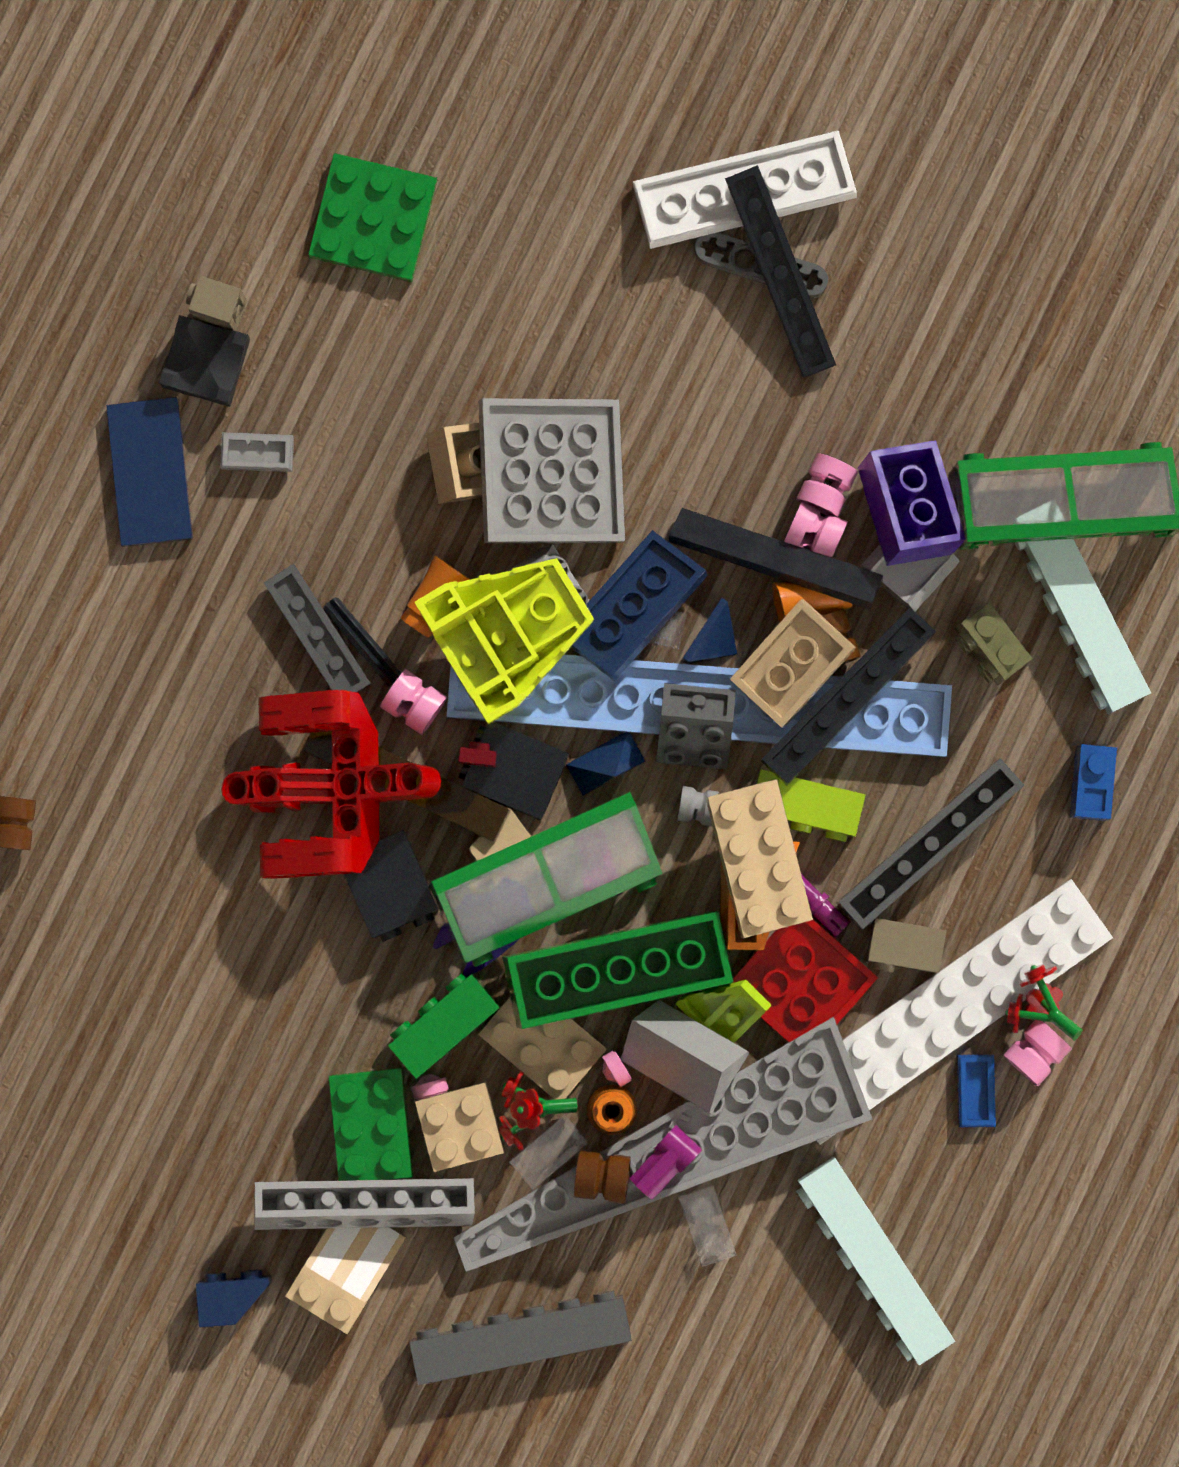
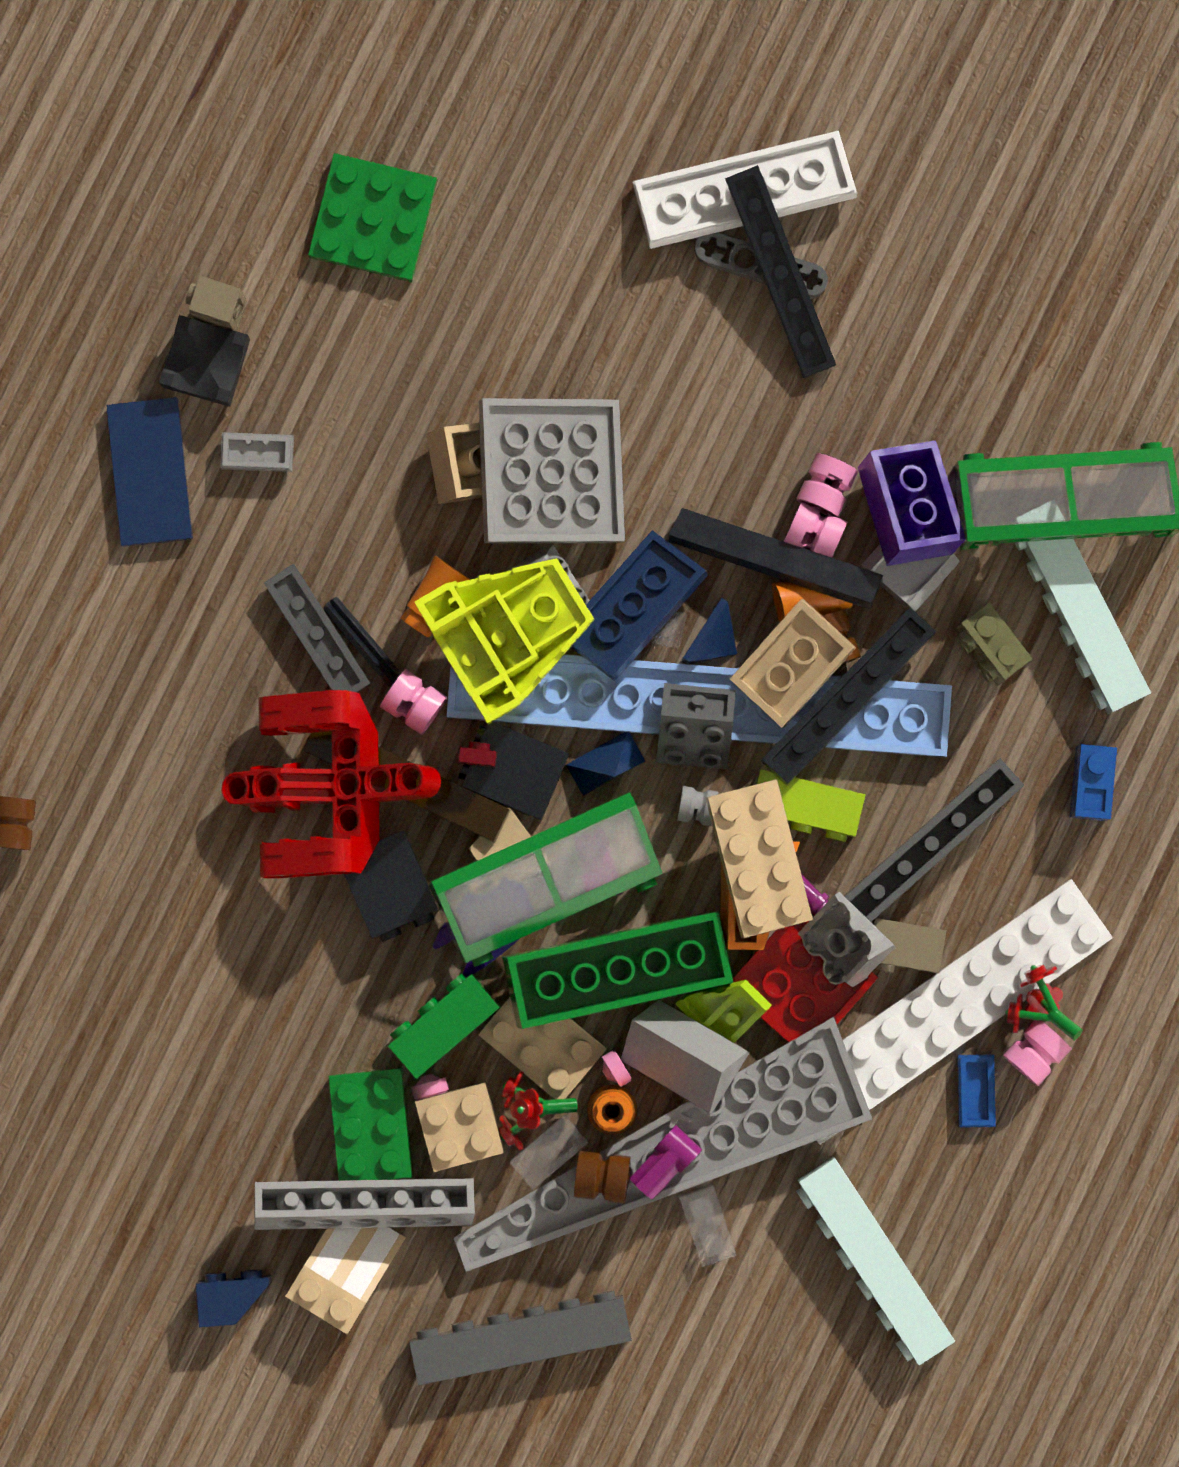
(845, 942): none -> light grey slope

